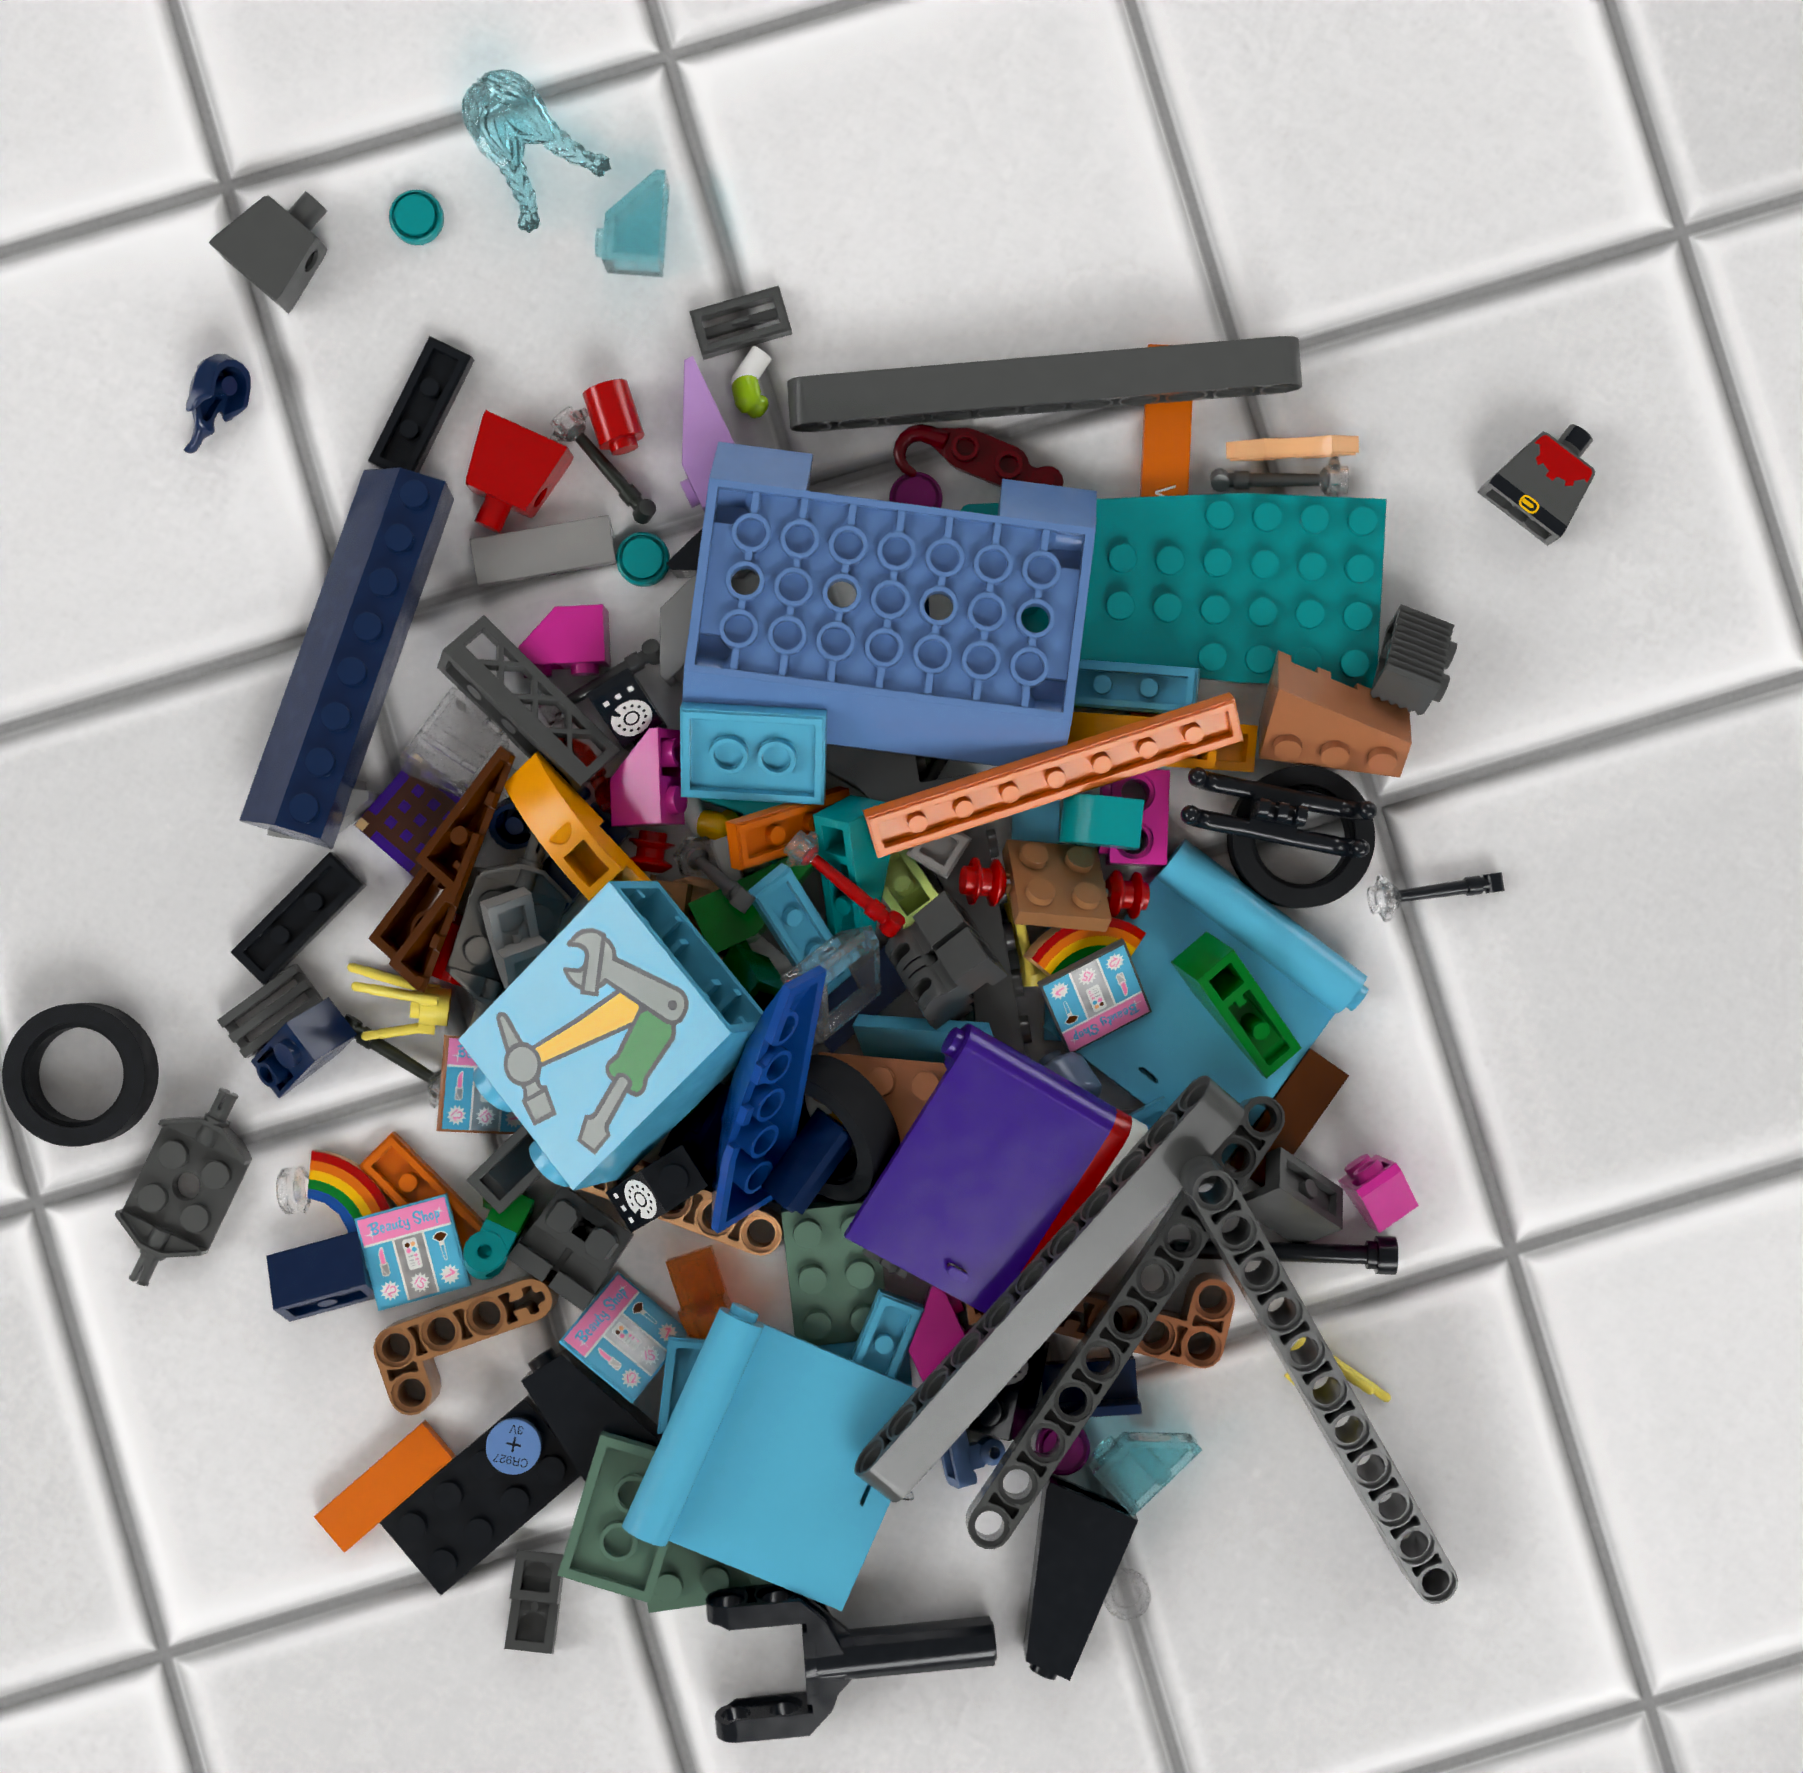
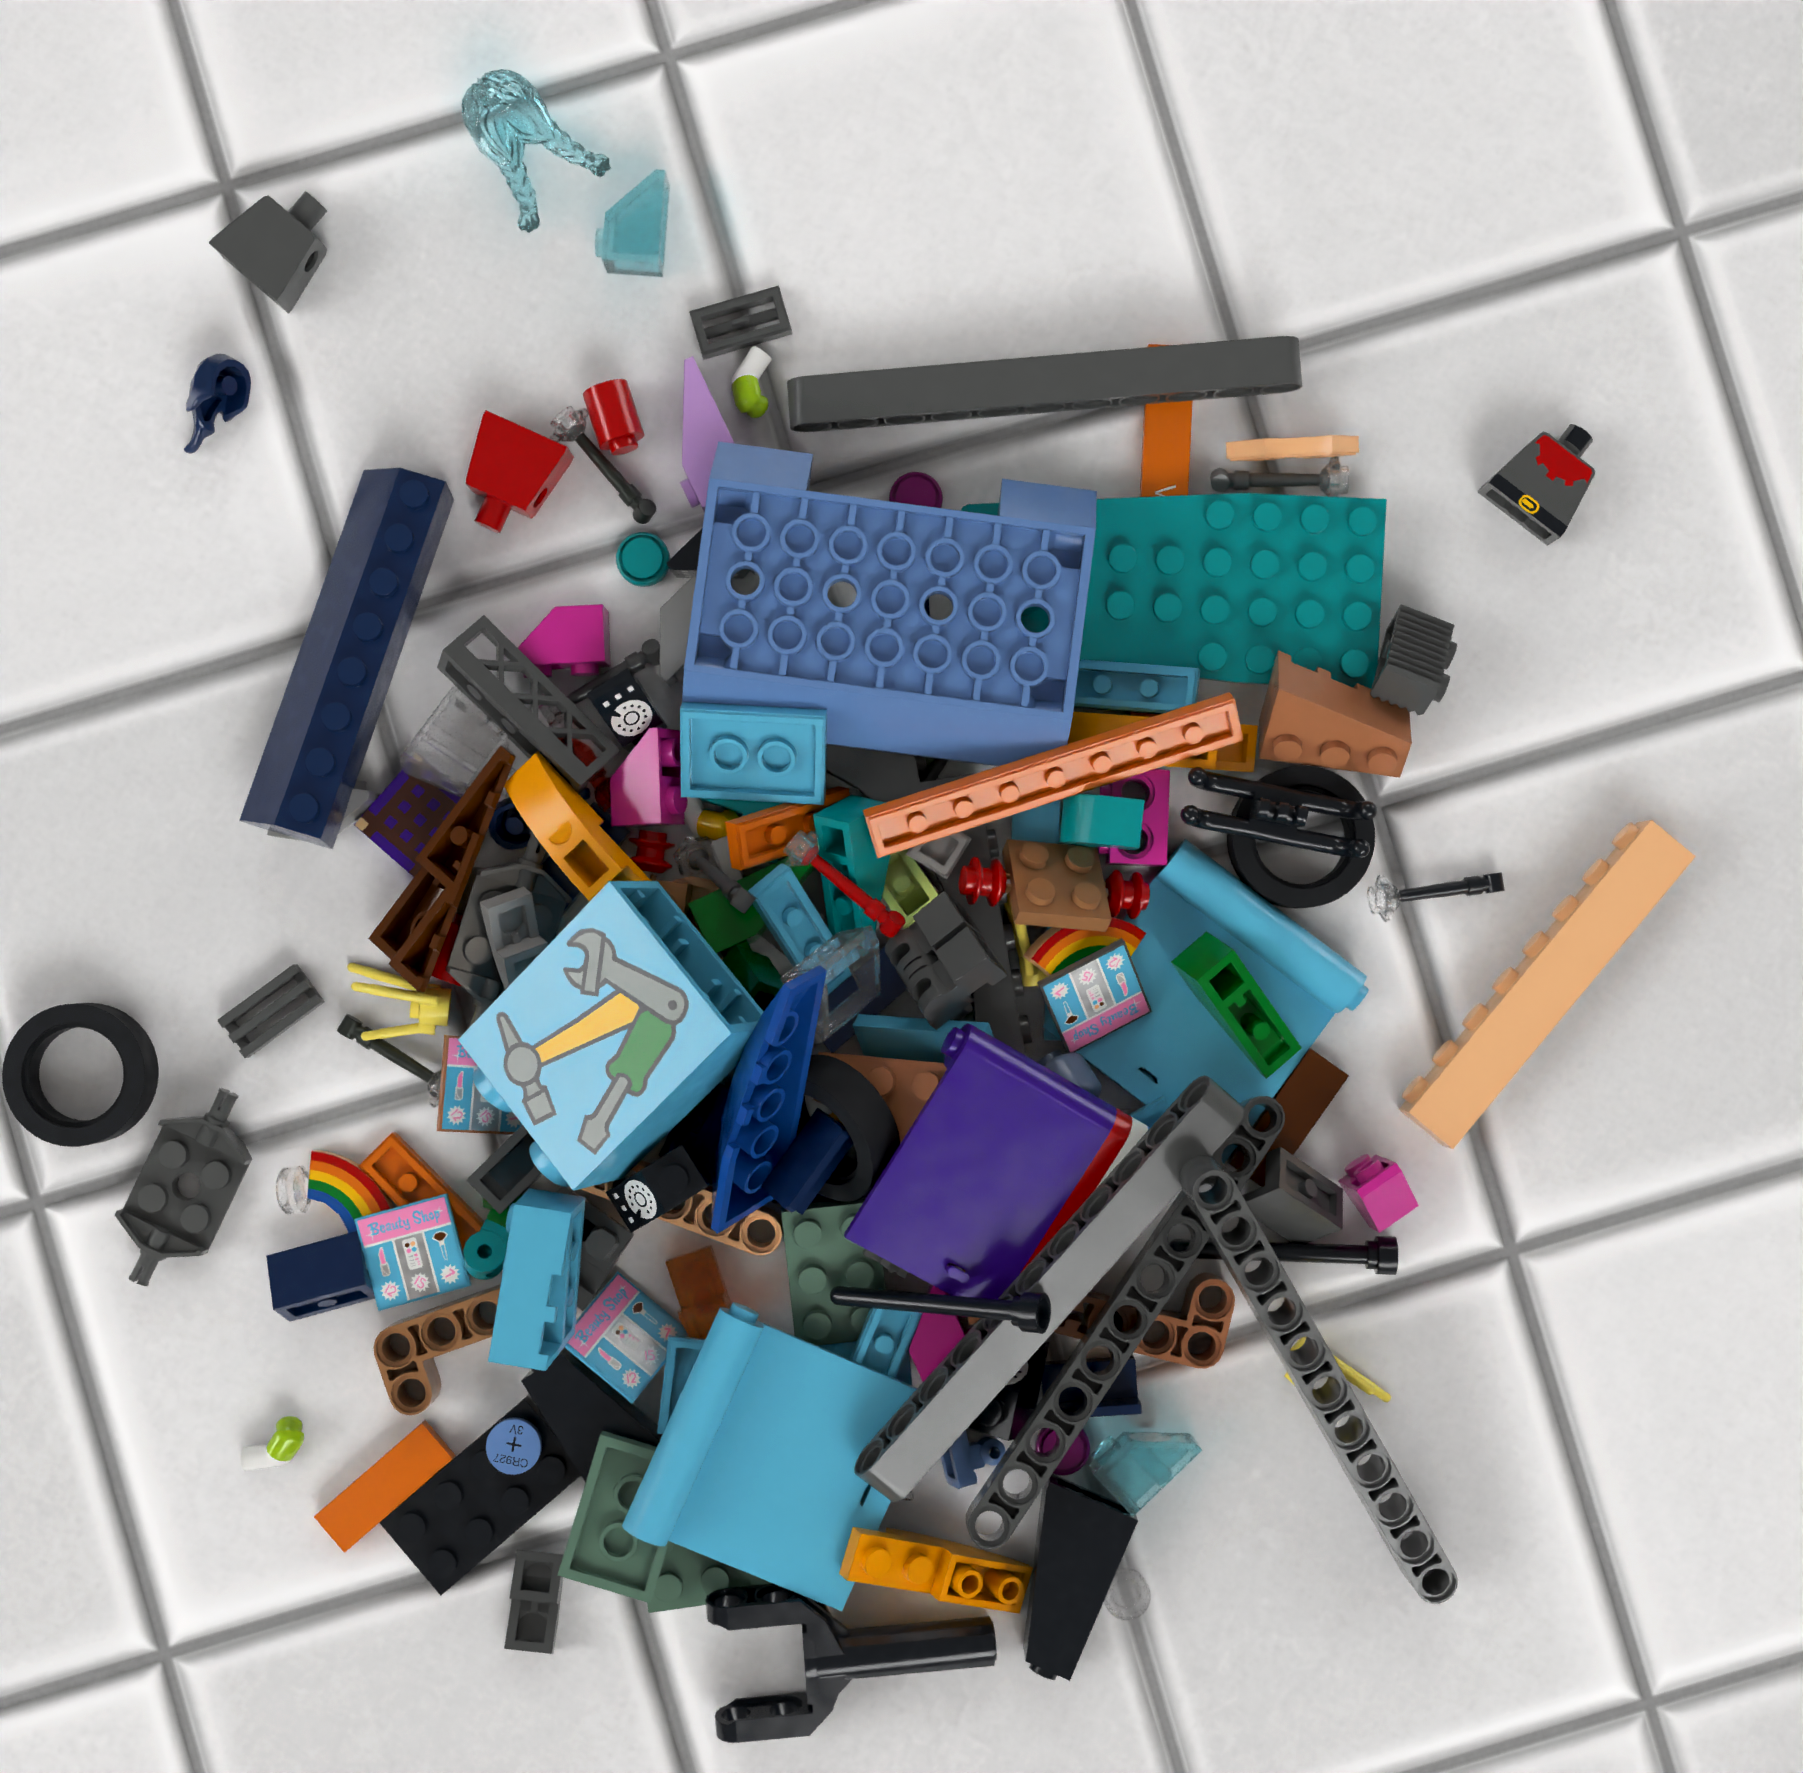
(280, 1448): none -> lime arm
(298, 918): black tile -> none
(303, 1047): dark blue slope -> none
(416, 217): teal piece -> none
(422, 407): black tile -> none
(539, 1279): none -> medium azure wedge
(543, 551): light grey tile -> none
(935, 1567): none -> light orange slope
(974, 455): dark red piece -> none
(1028, 1312): none -> black piece
(1545, 982): none -> light nougat brick

